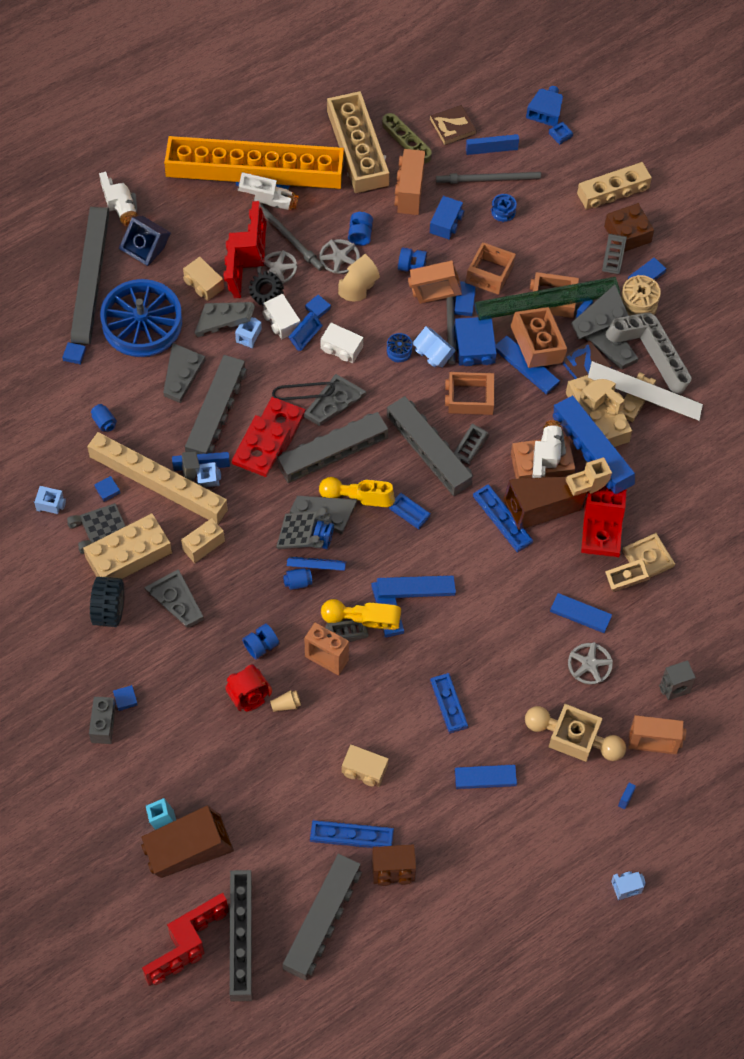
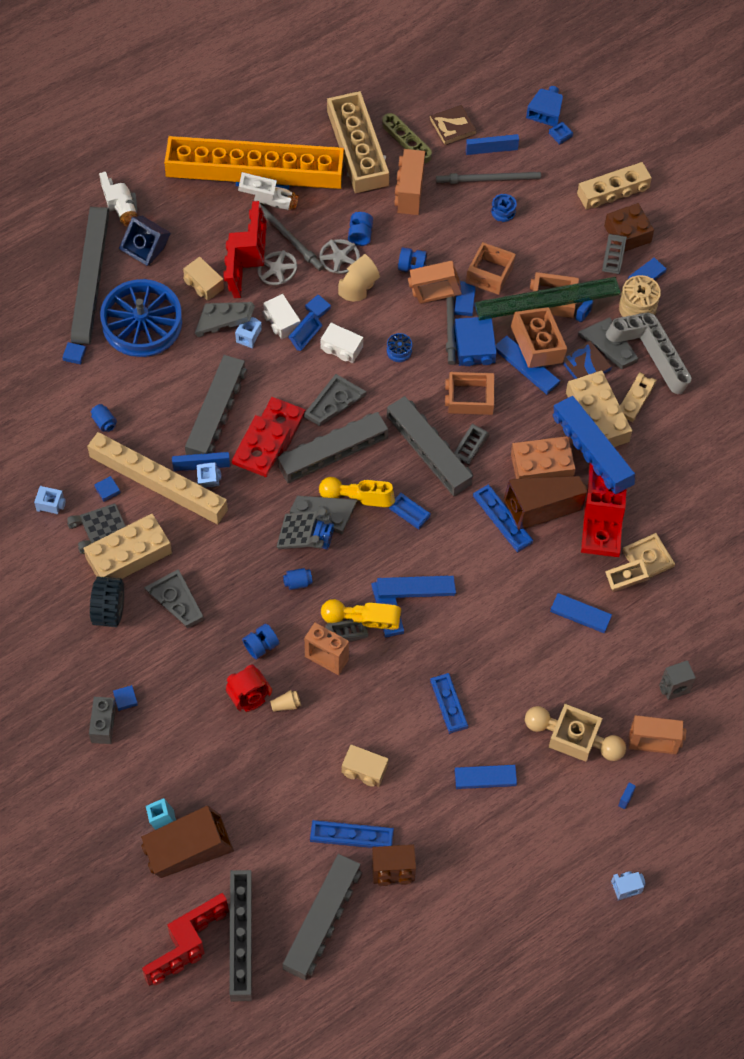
(181, 371): dark grey wing -> none
(190, 465): dark grey slope -> none
(203, 540): tan brick -> none
(261, 280): black tyre -> none
(301, 385): black piece -> none
(316, 563): blue tile -> none
(433, 346): light blue brick -> none
(446, 217): blue brick -> none
(548, 450): white plate -> none
(590, 663): light grey wheel -> none
(591, 479): tan brick -> none
(600, 314): dark grey wing -> none
(601, 392): tan brick -> none
(647, 391): white sticker -> none

